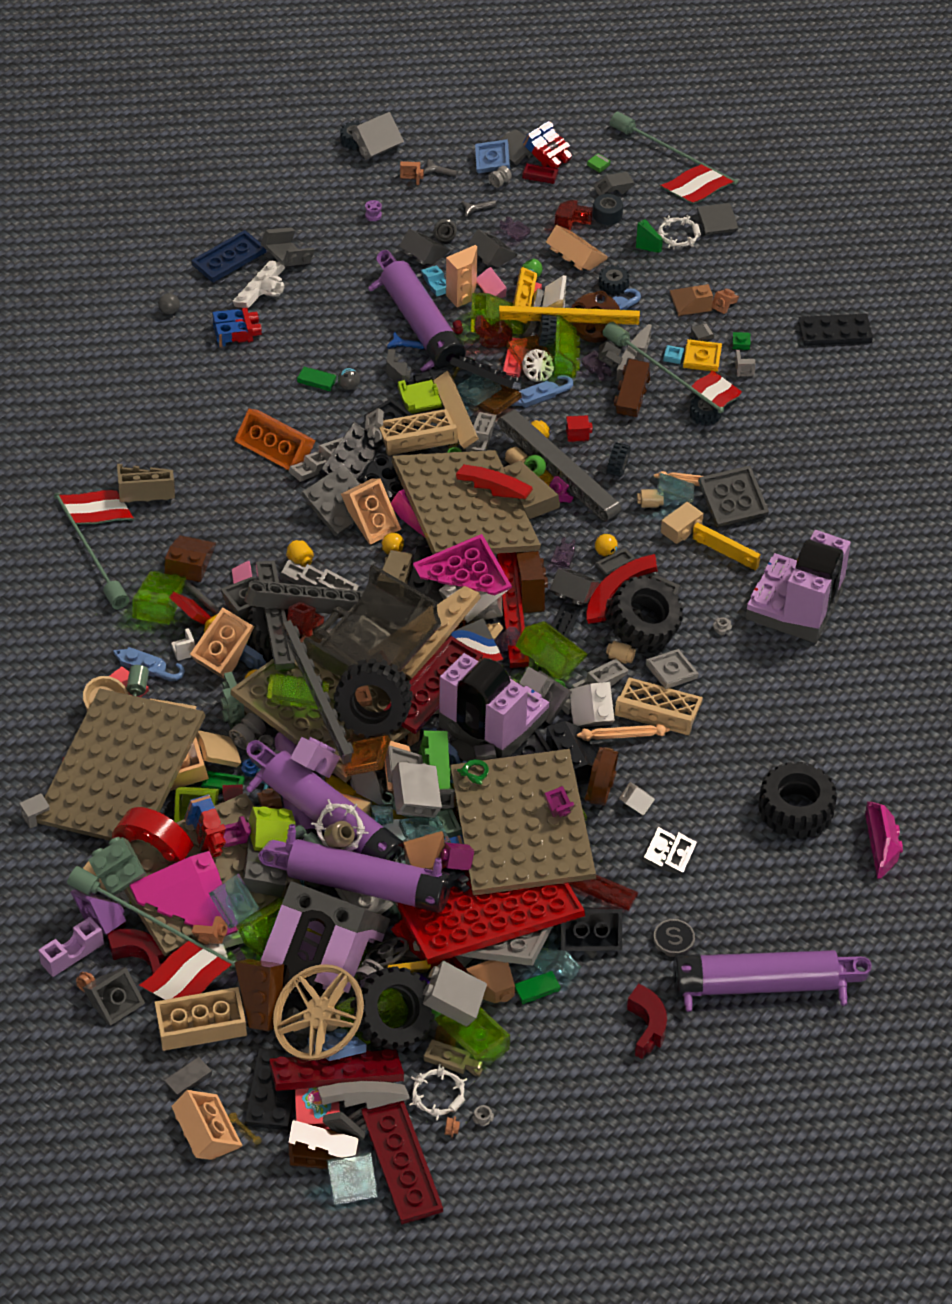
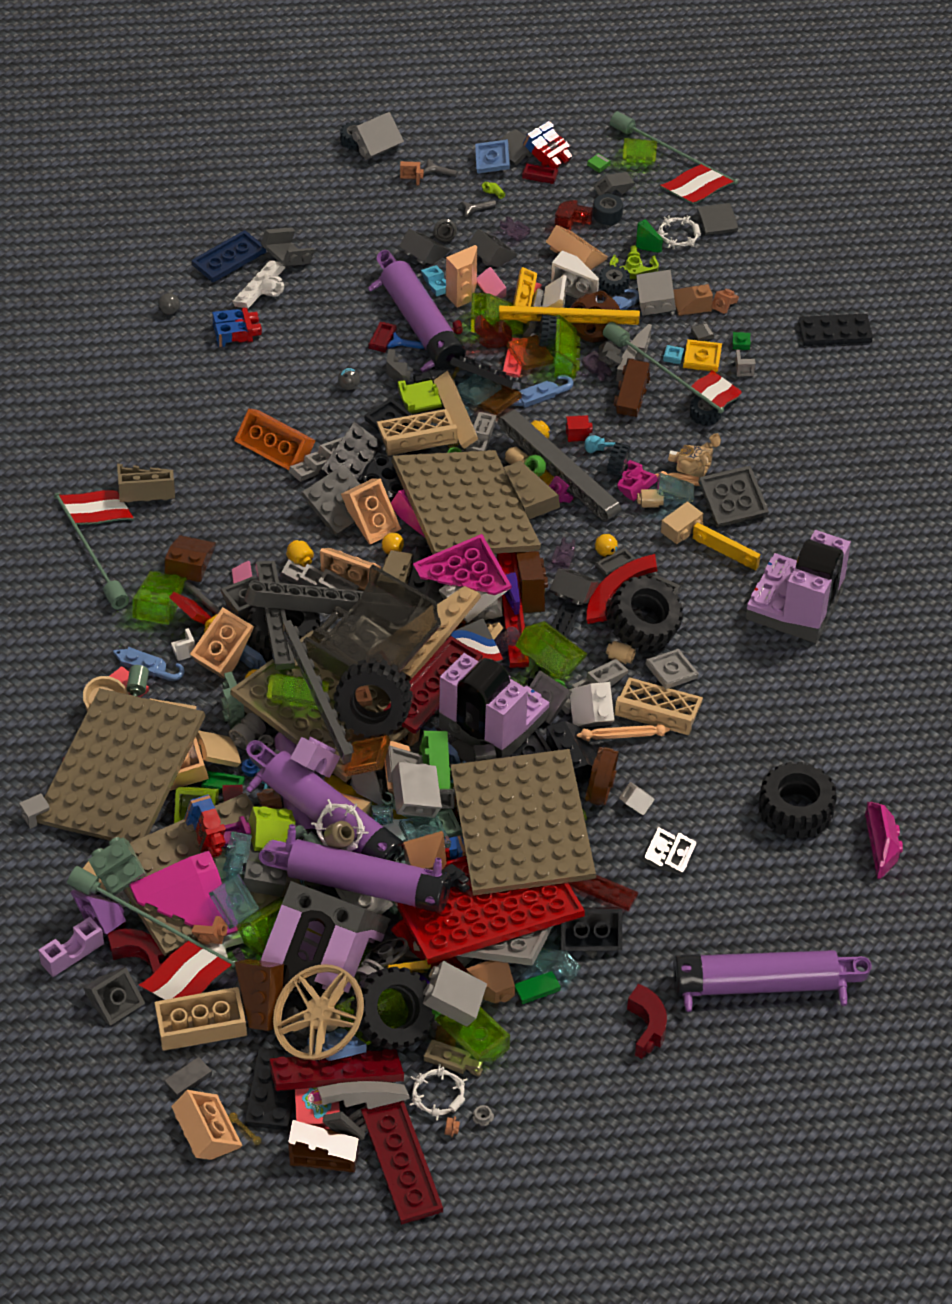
(84, 979): nougat plate -> none
(154, 829): red brick -> none
(237, 854): none -> clear light blue hips
(304, 618): clear red brick -> none
(317, 378): green tile -> none
(346, 566): none -> light nougat slope
(352, 1178): clear light blue plate -> none
(372, 424): light grey plate -> none
(373, 210): medium lavender wheel -> none
(382, 336): none -> dark red tile
(457, 856): magenta brick -> none
(474, 778): green piece -> none
(493, 188): none -> lime arm
(499, 483): red slope -> none
(500, 176): light grey wheel -> none
(513, 594): none -> dark purple slope
(534, 265): bright green piece -> none
(536, 681): light grey panel -> none
(537, 365): white wheel -> none
(558, 802): magenta bracket -> none
(579, 278): none -> white slope
(596, 443): none -> medium azure piece
(634, 263): none -> lime piece
(635, 479): none -> dark pink slope
(640, 150): none -> clear neon green slope
(656, 292): none -> light grey brick
(674, 937): black tile -> none
(695, 459): none -> tan torso
(722, 626): light grey plate -> none

